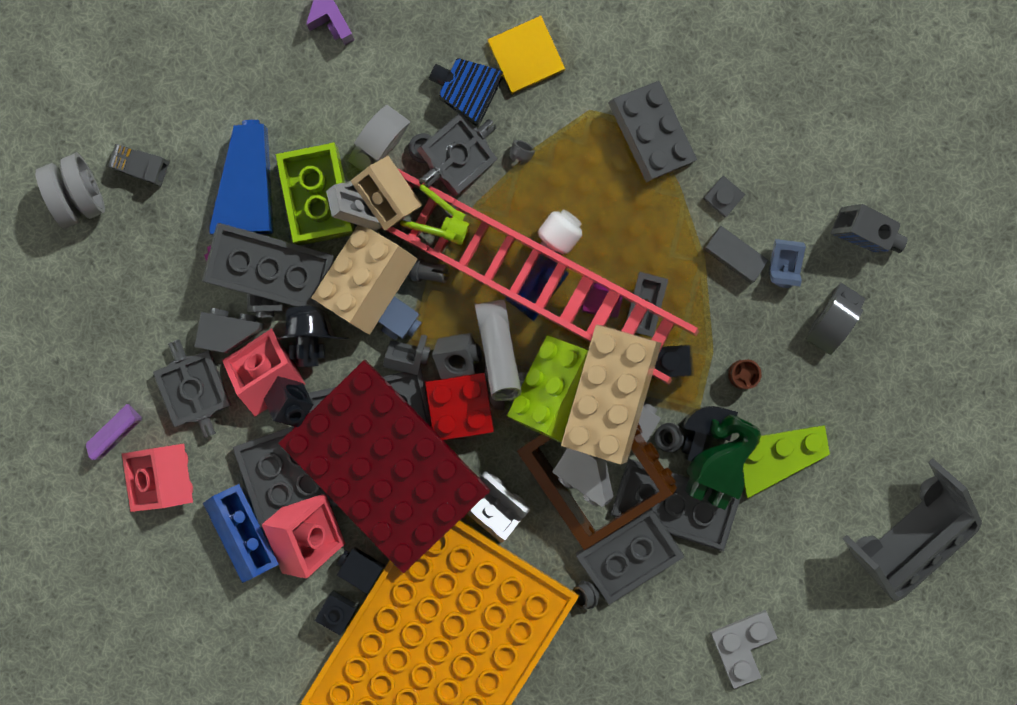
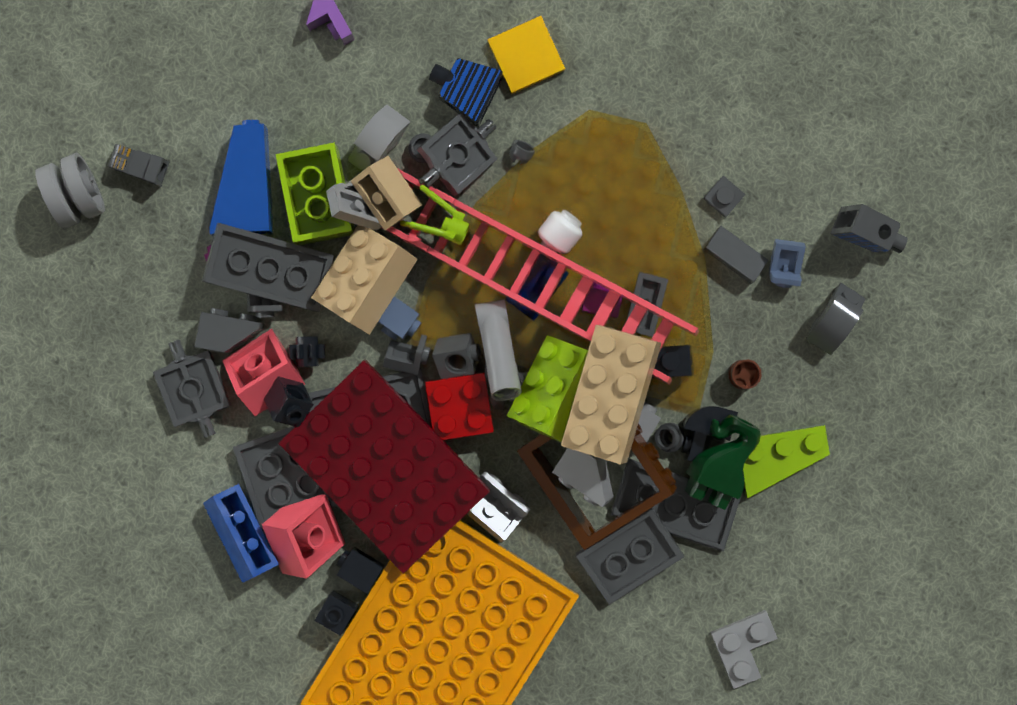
(112, 432): medium lavender slope -> none
(157, 478): coral slope -> none
(307, 322): black piece -> none
(428, 271): dark grey pin -> none
(588, 595): dark grey plate -> none
(652, 131): dark grey plate -> none
(922, 538): dark grey windscreen -> none

